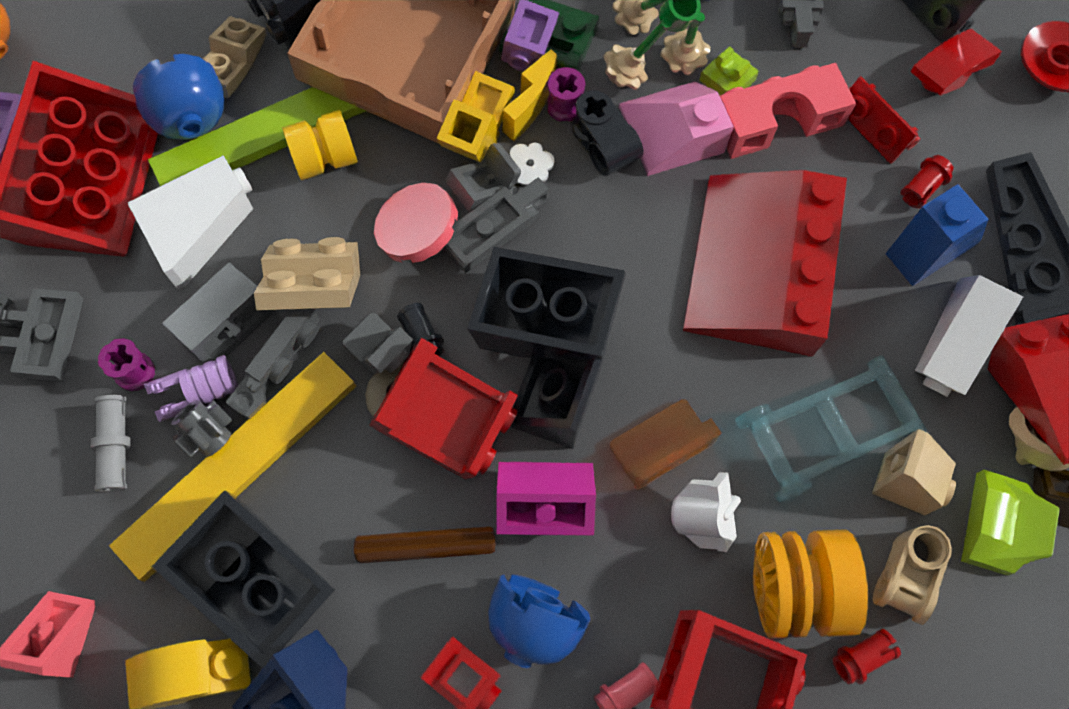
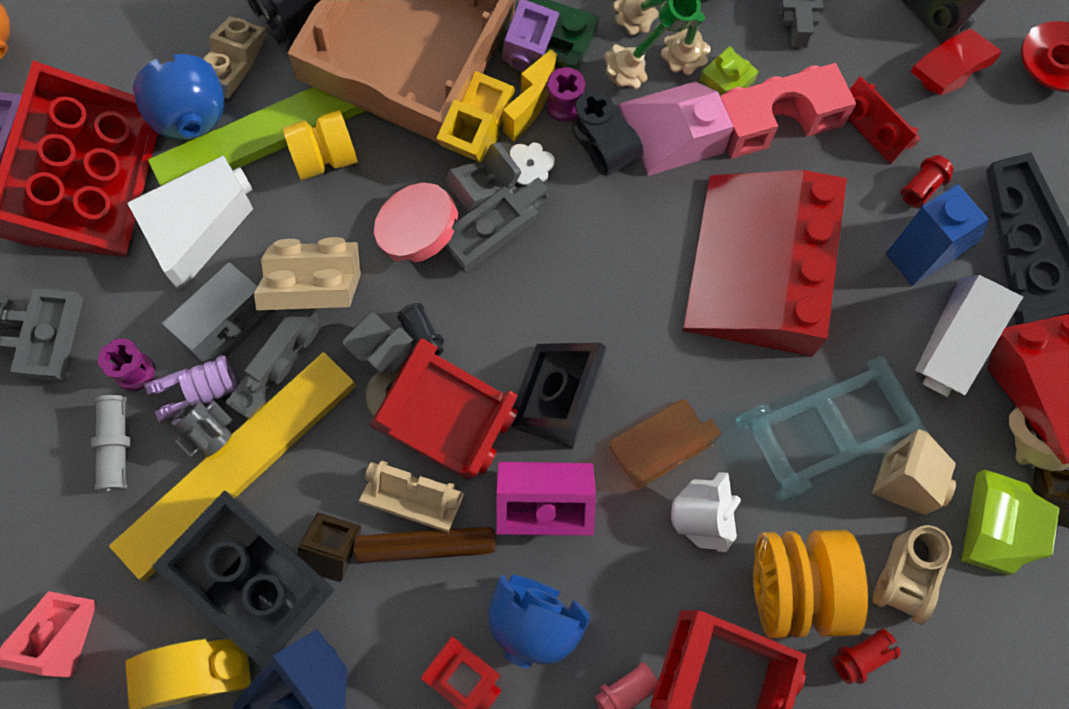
(329, 545): none -> dark brown slope
(411, 497): none -> tan hinge
(545, 306): black slope -> none

